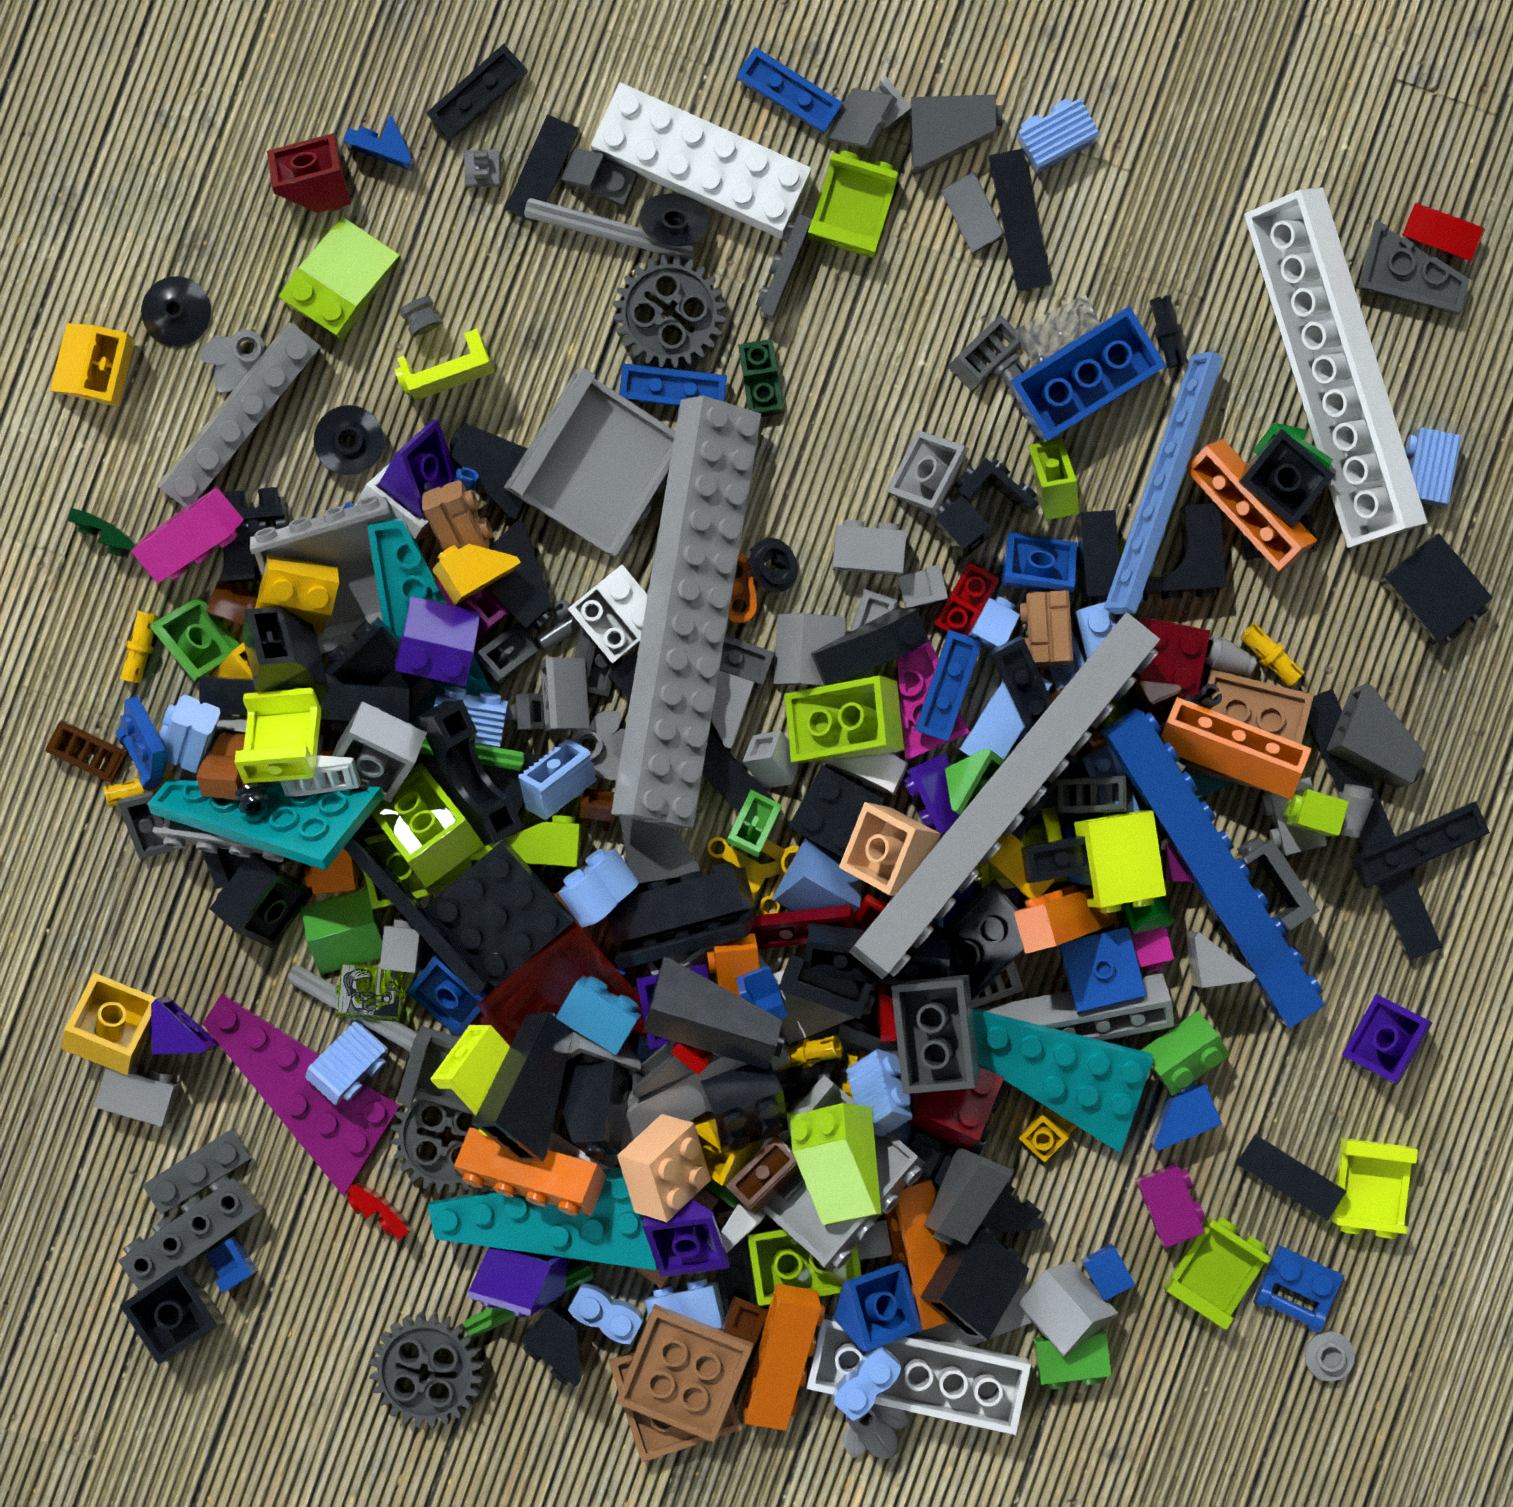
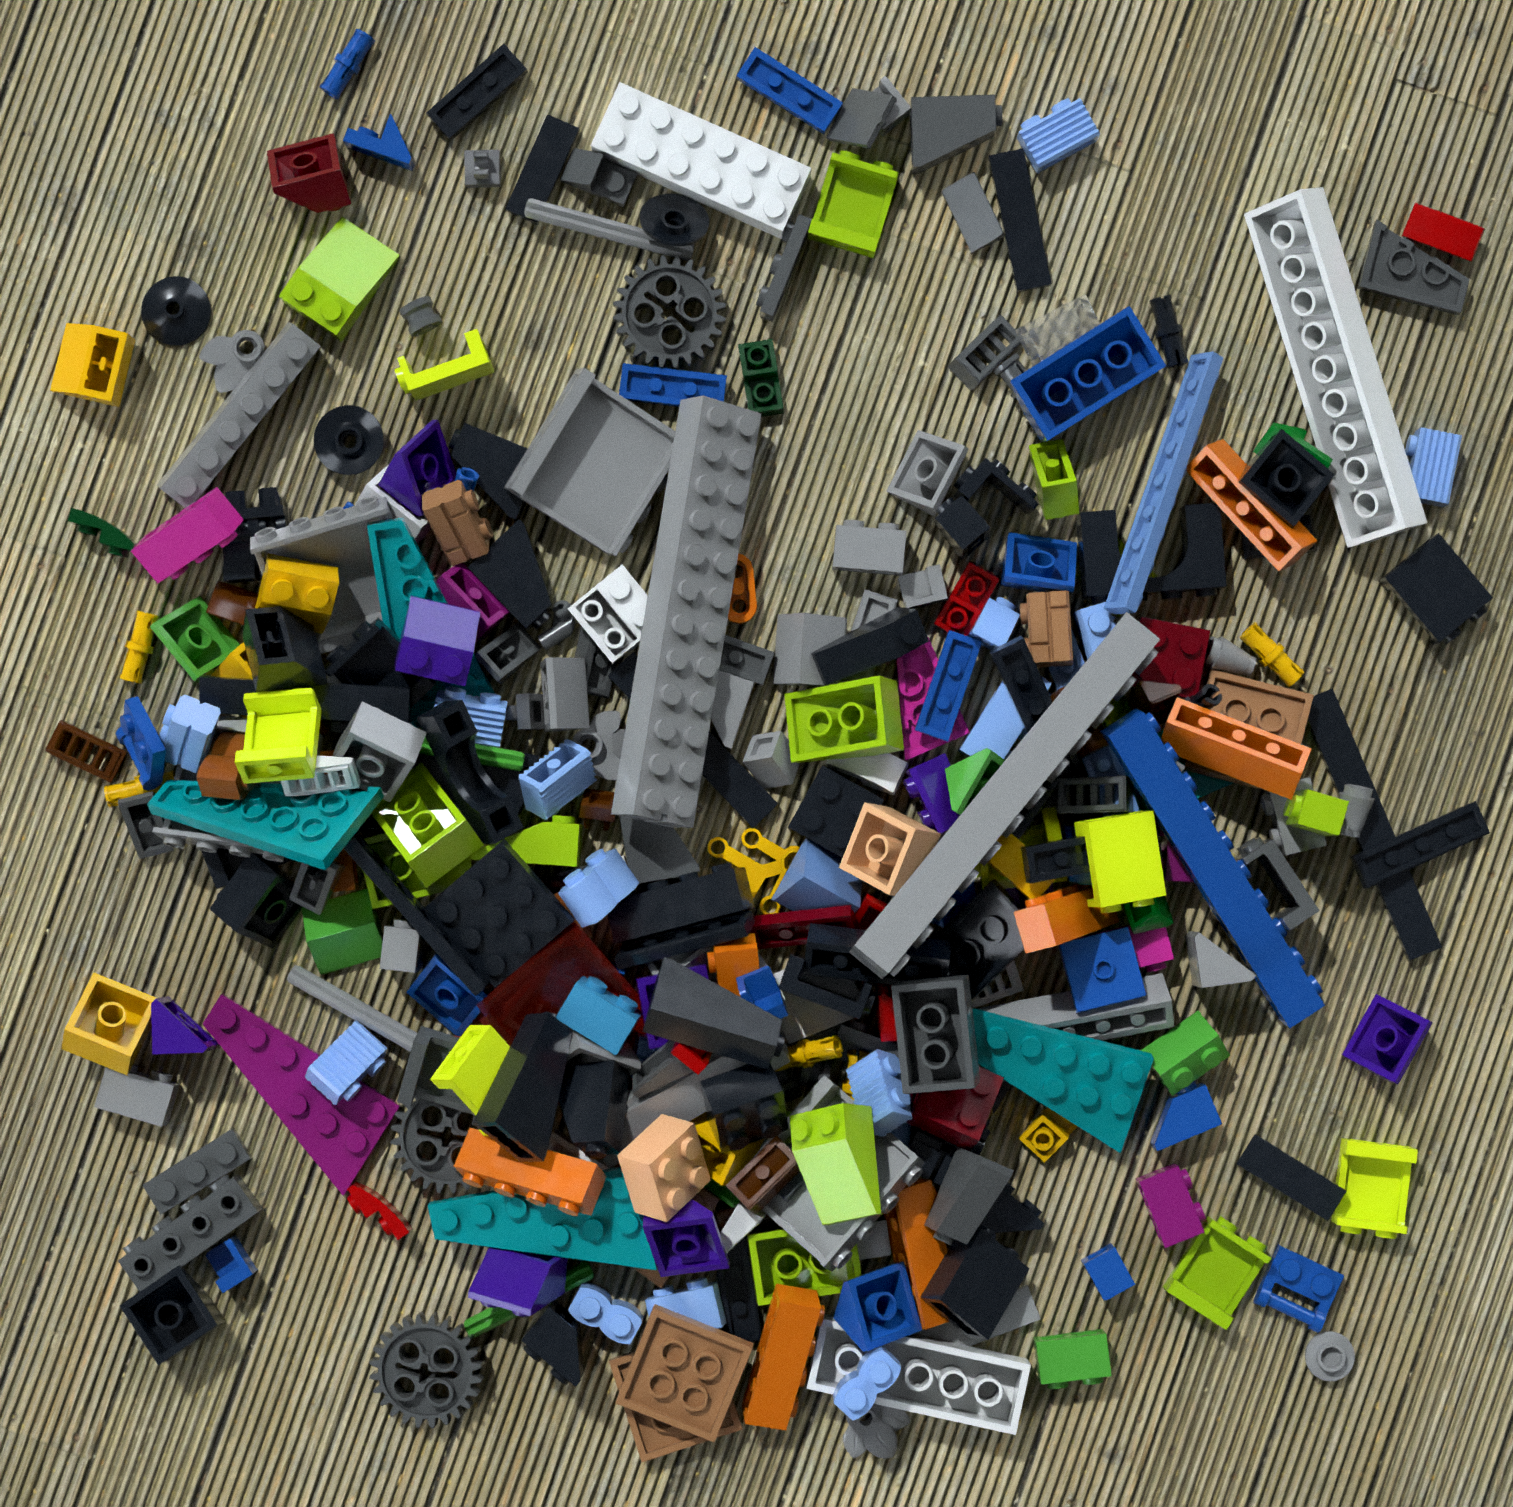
(252, 797): black bush -> none
(315, 886): none -> dark grey slope
(347, 64): none -> blue pin
(369, 993): piece -> none
(471, 569): yellow slope -> none
(744, 1319): reddish brown tile -> none
(754, 823): bright green slope -> none
(781, 557): black gear -> none
(1066, 1307): light grey slope -> none
(1376, 739): dark grey slope -> none

